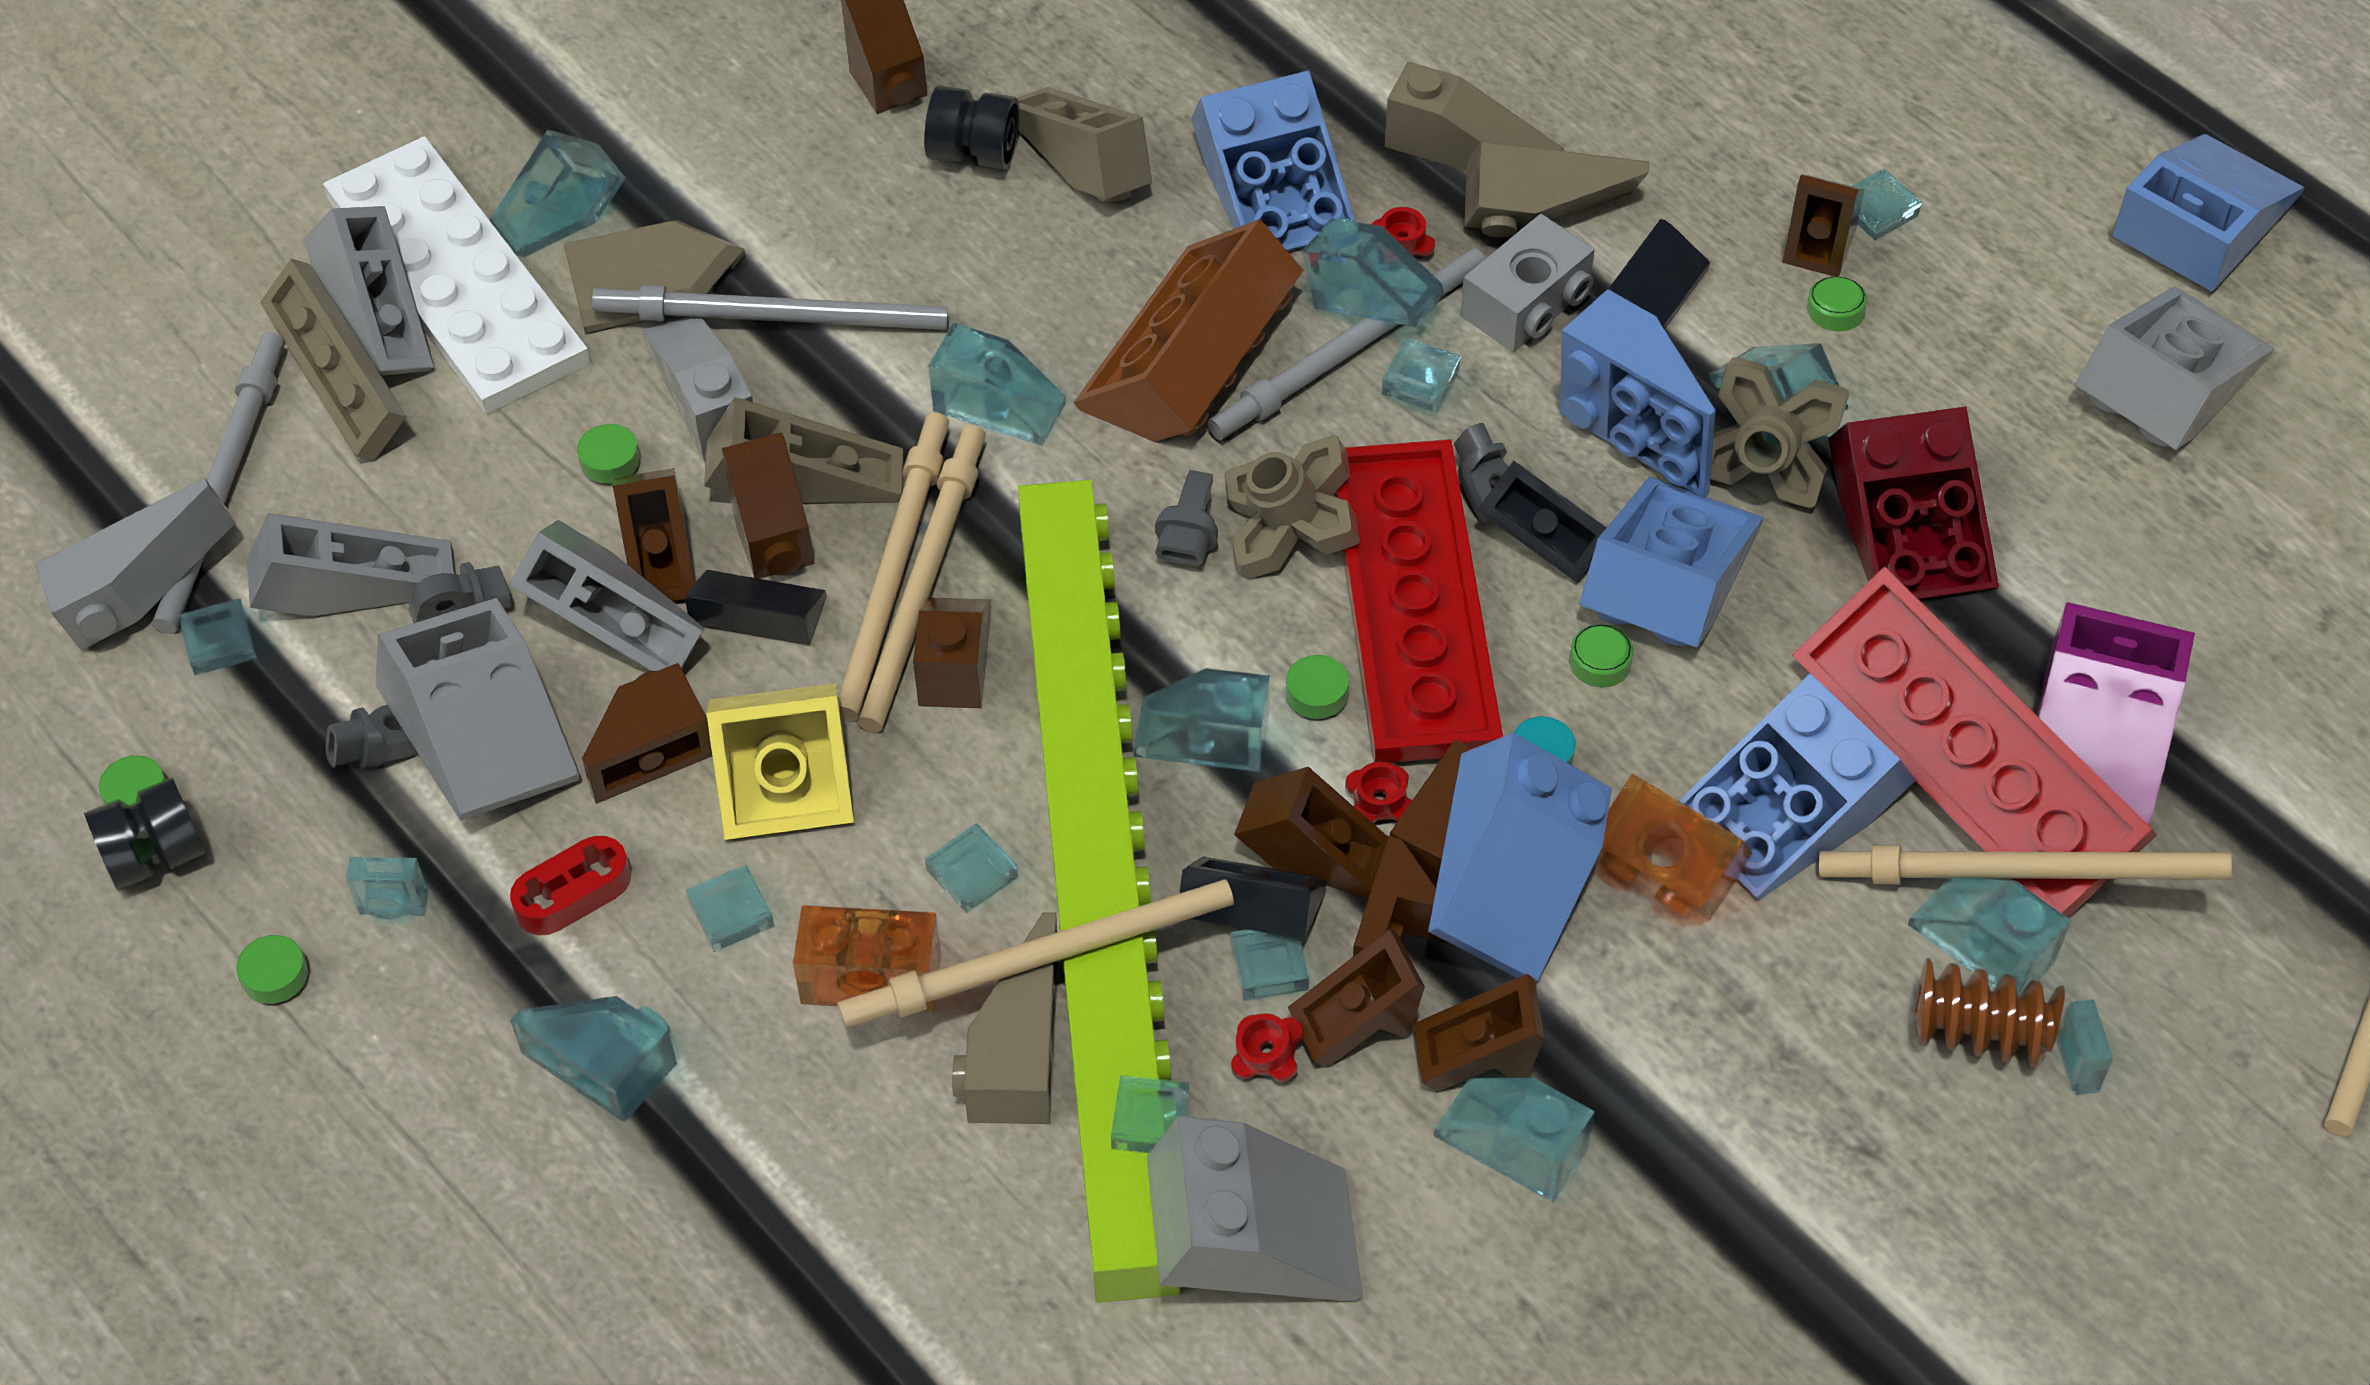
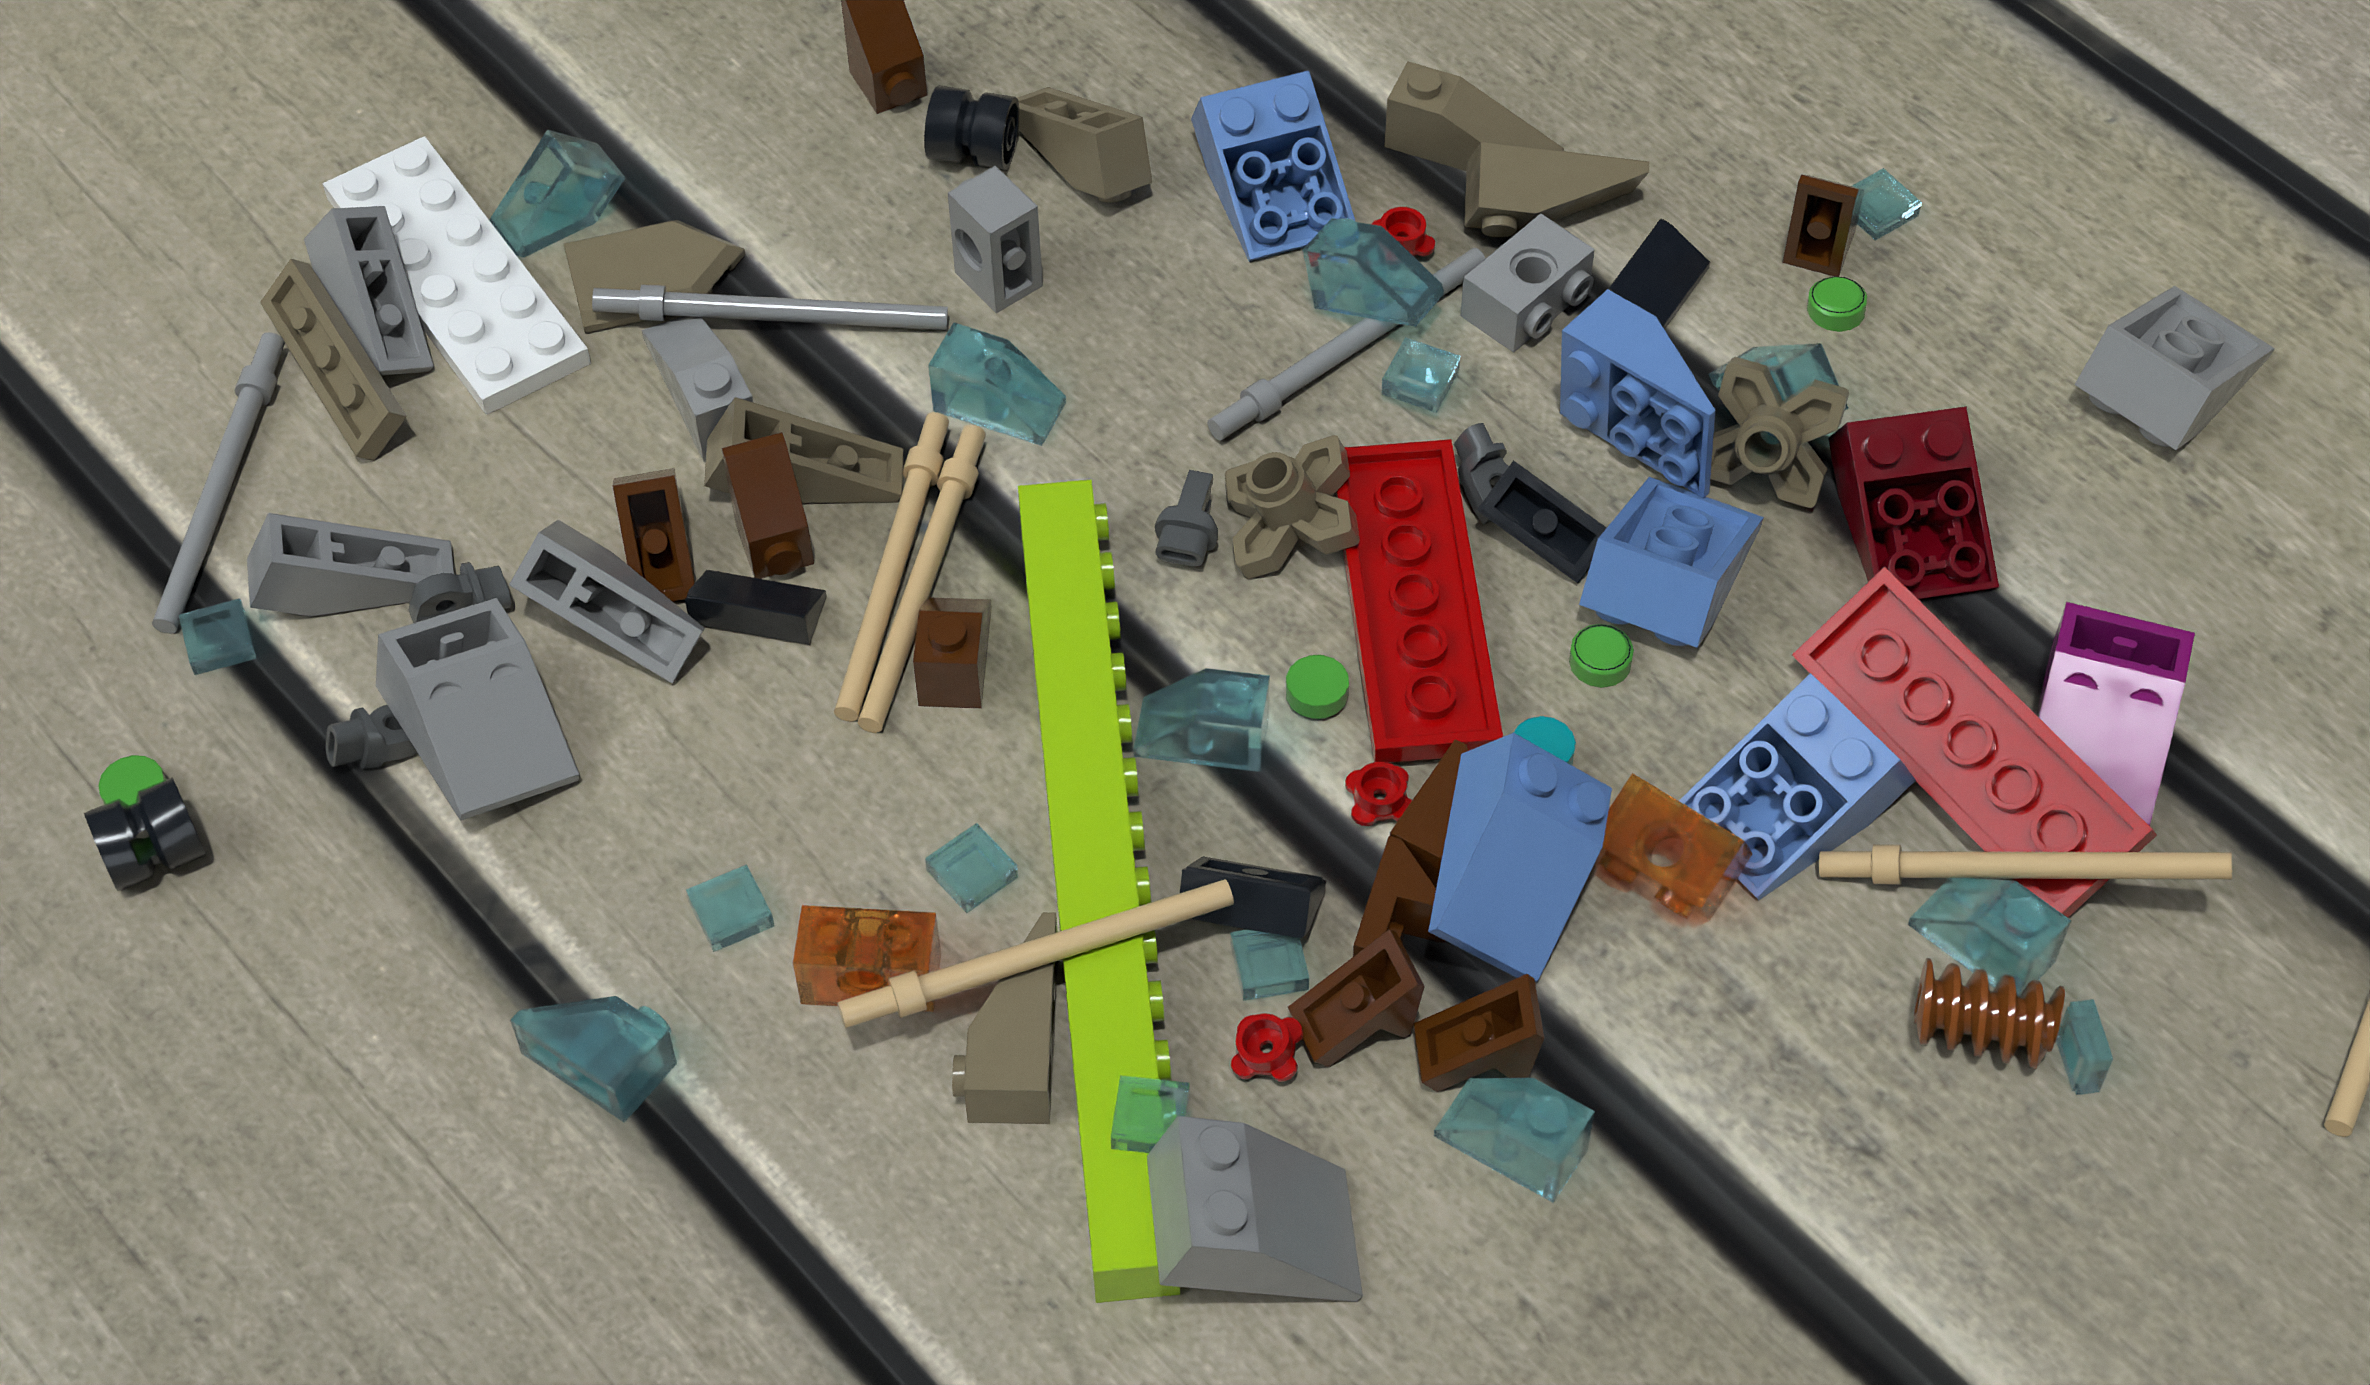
(132, 563): light grey slope -> none
(272, 969): bright green piece -> none
(387, 887): clear light blue plate -> none
(570, 885): red beam -> none
(608, 453): bright green piece -> none
(646, 734): reddish brown slope -> none
(780, 761): light yellow slope -> none
(995, 239): none -> light grey brick
(1192, 334): dark orange slope -> none
(1312, 830): reddish brown slope -> none
(2202, 208): medium blue slope -> none

